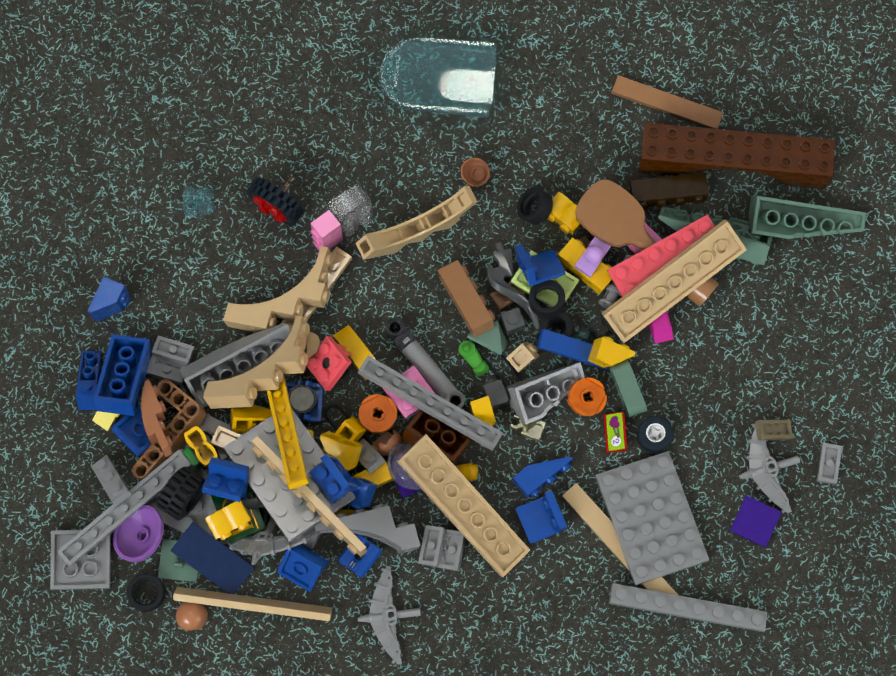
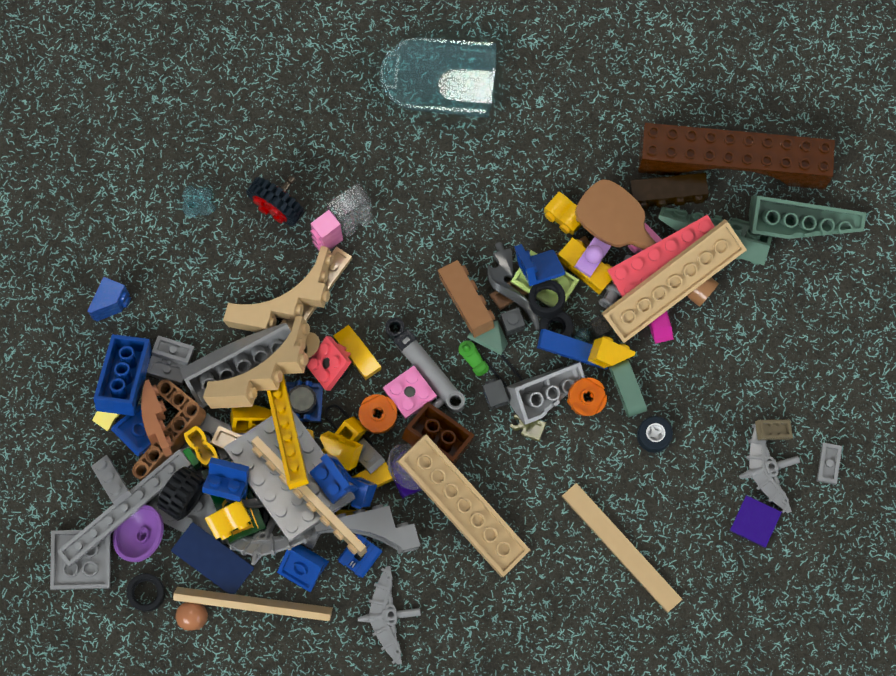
(88, 379): blue slope -> none
(172, 566): sand green piece -> none
(387, 442): nougat hair -> none
(418, 228): tan arch -> none
(430, 403): light grey plate -> none
(442, 548): light grey slope -> none
(469, 471): yellow cone -> none
(475, 172): nougat hair -> none
(483, 410): yellow slope -> none
(523, 356): tan bracket -> none
(526, 201): black tyre -> none
(536, 475): blue slope -> none
(541, 518): blue bracket -> none
(615, 432): slope -> none
(652, 518): light grey plate -> none
(667, 102): medium nougat tile -> none
(688, 607): light grey plate -> none

